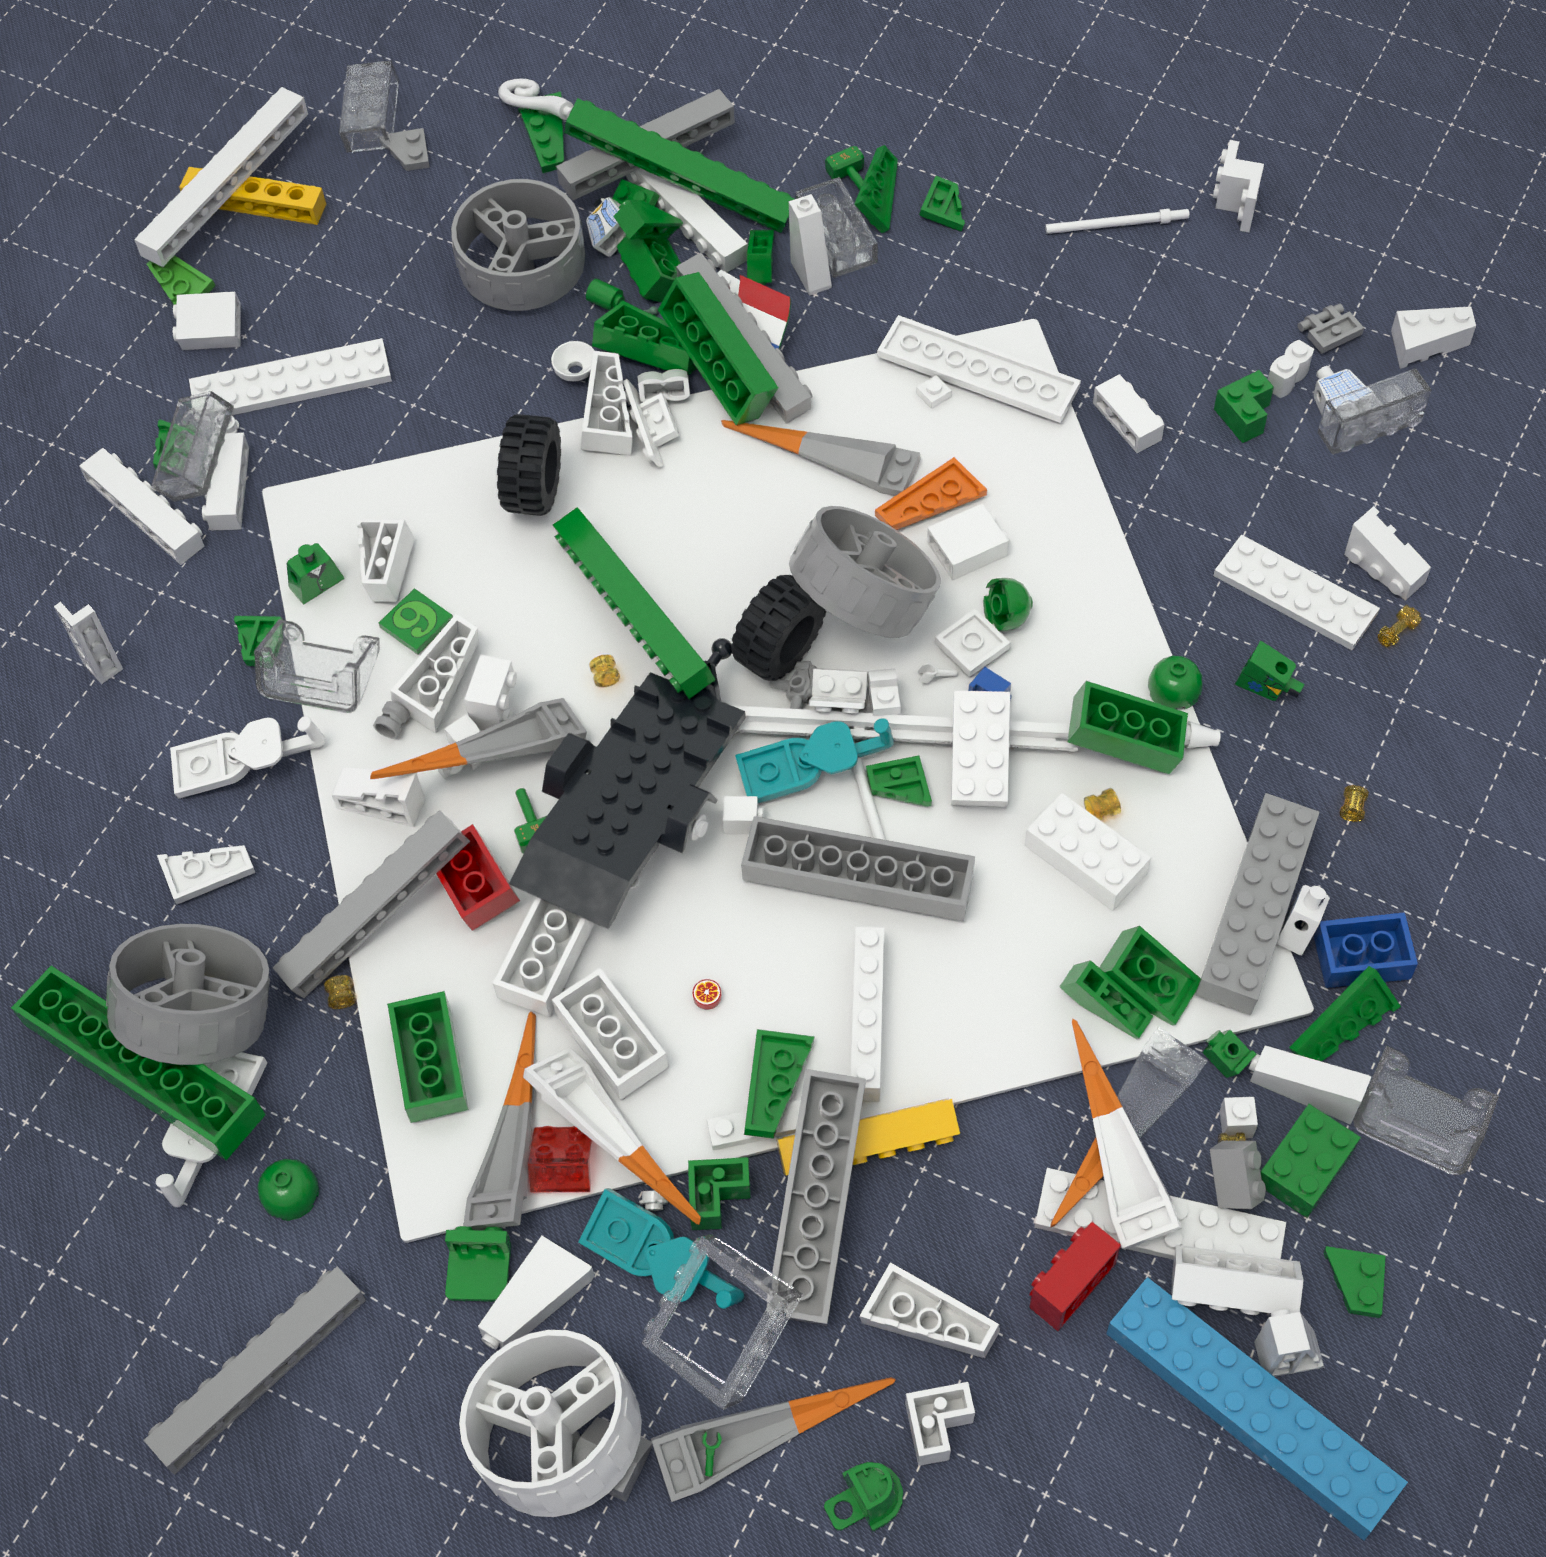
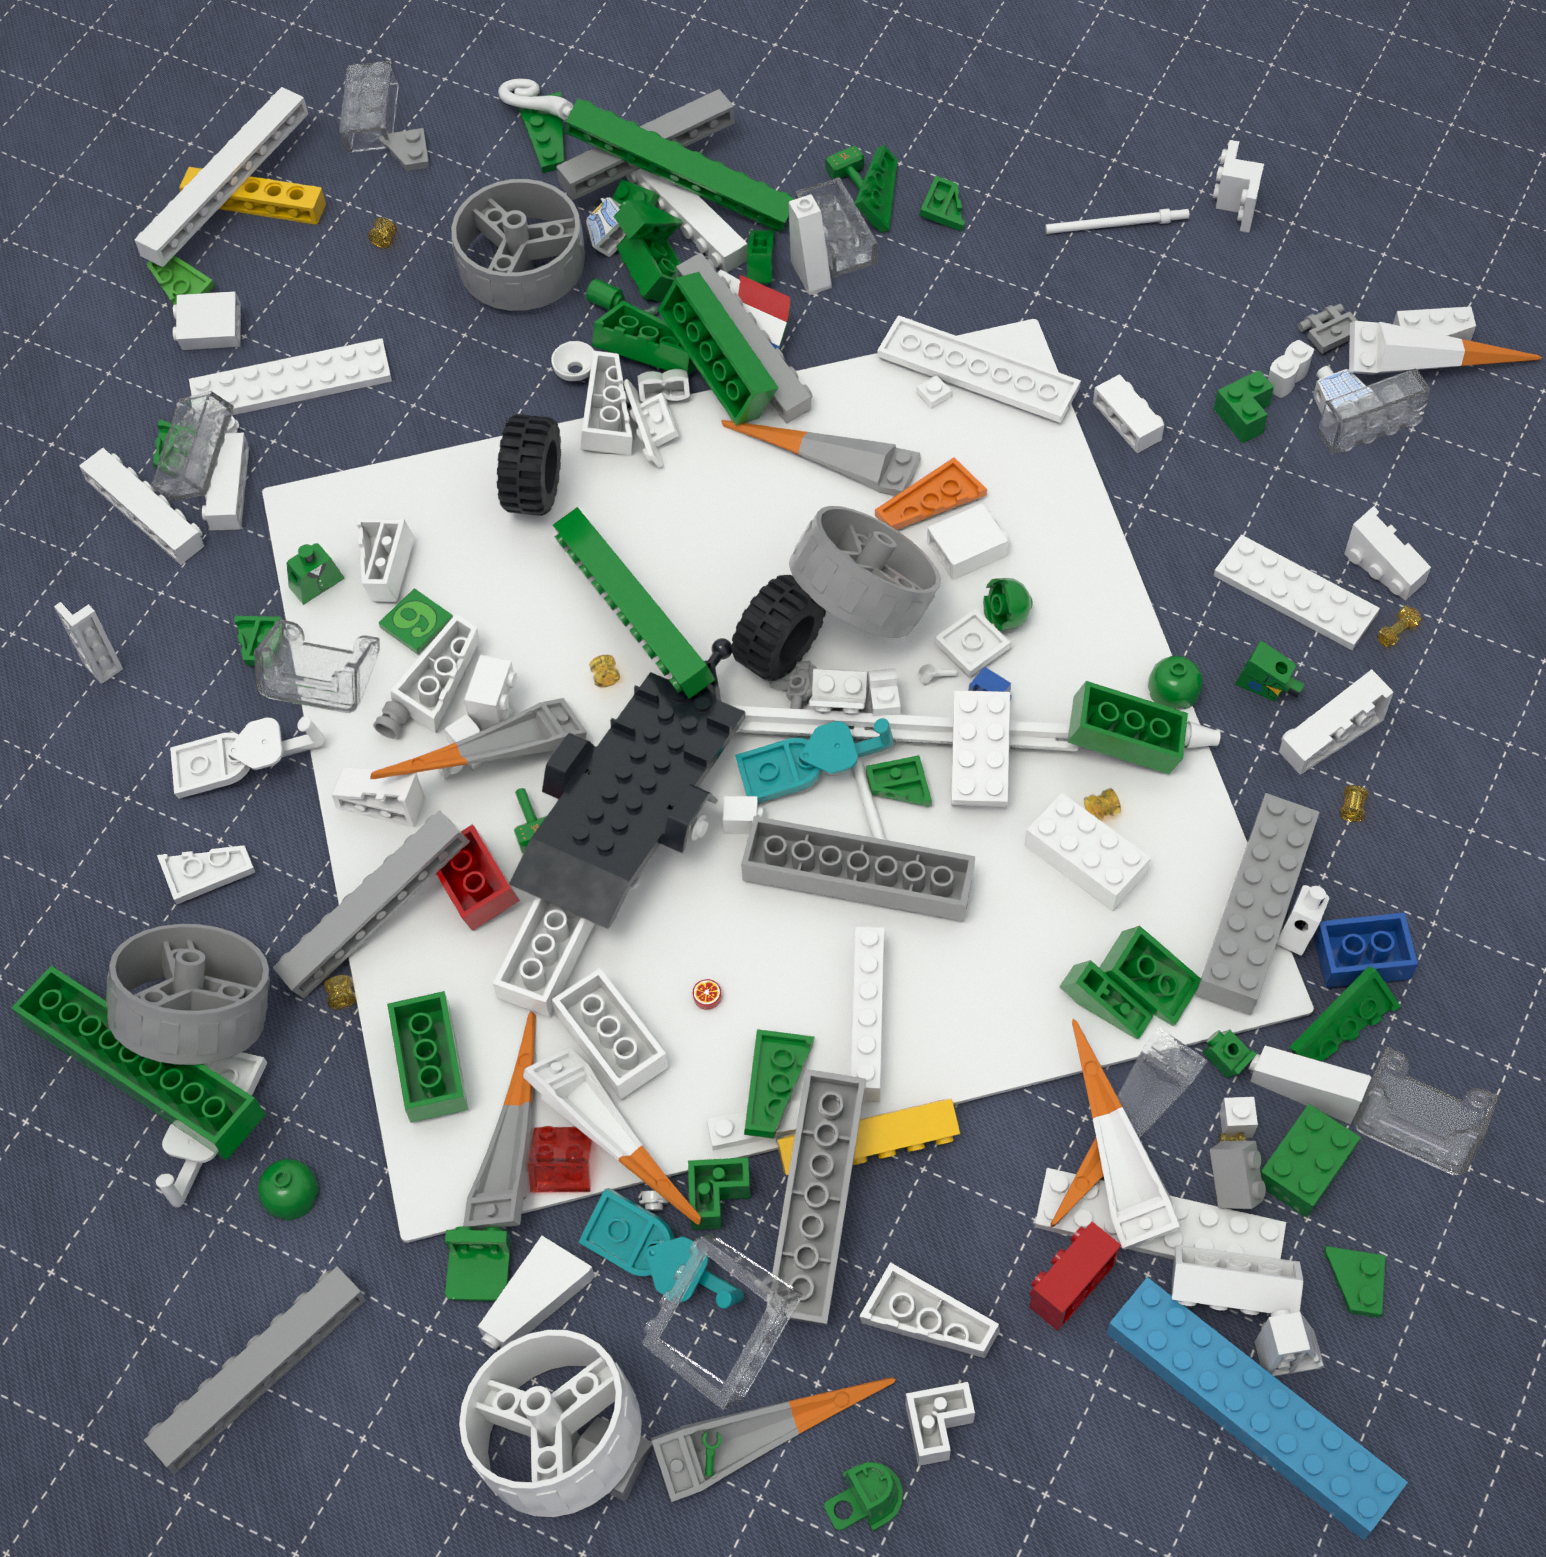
(382, 232): none -> clear yellow wheel
(1337, 723): none -> white wedge
(1395, 348): none -> white plate

